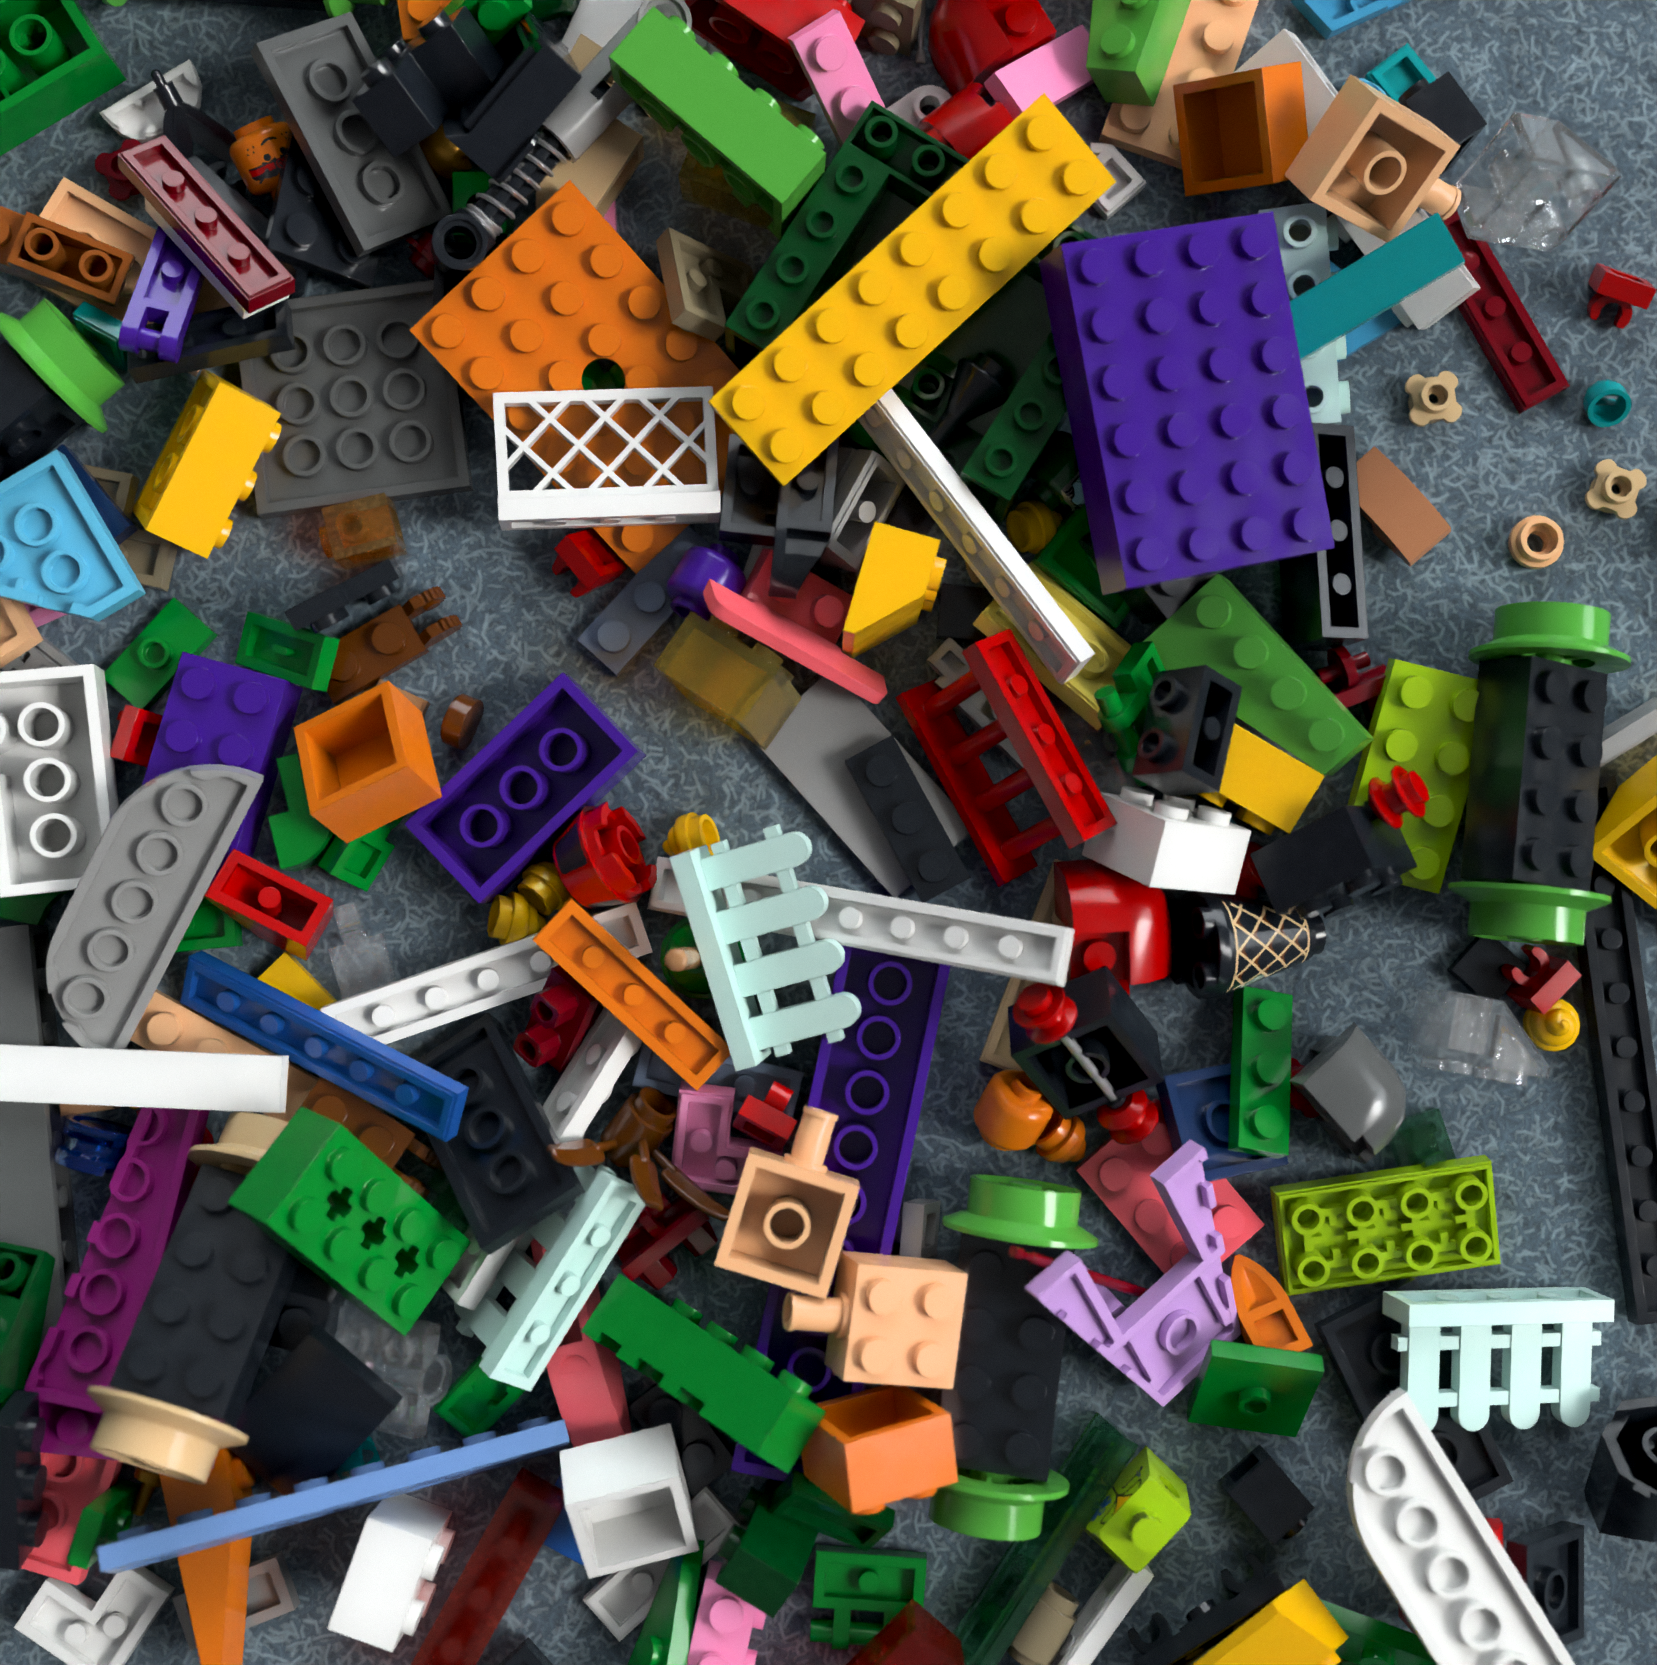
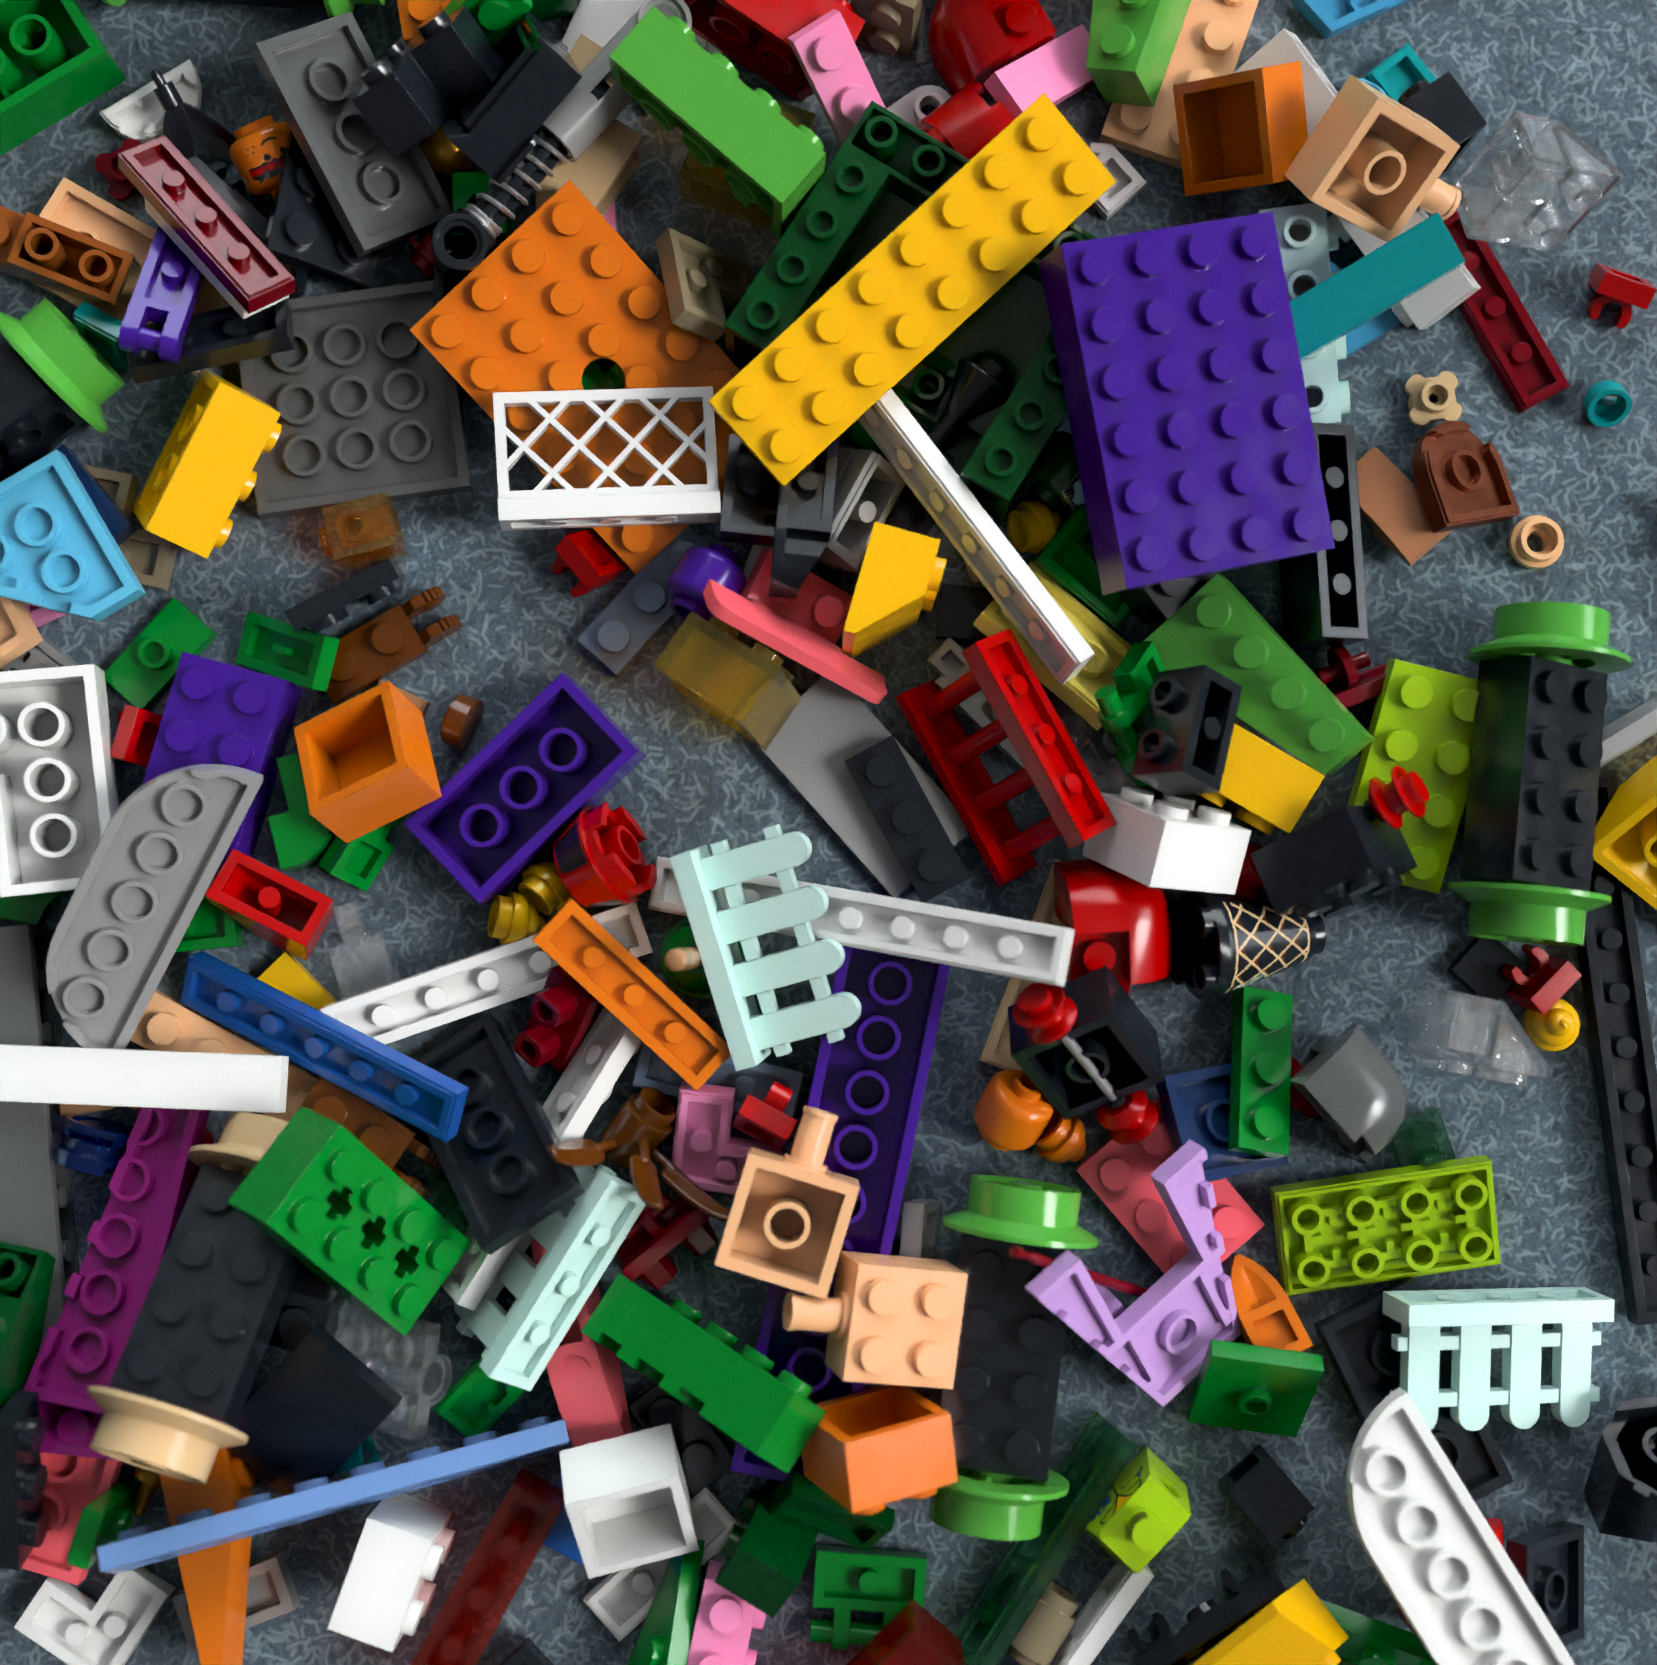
(691, 832): yellow plate -> none
(1461, 479): none -> copper tile
(1601, 496): tan plate -> none

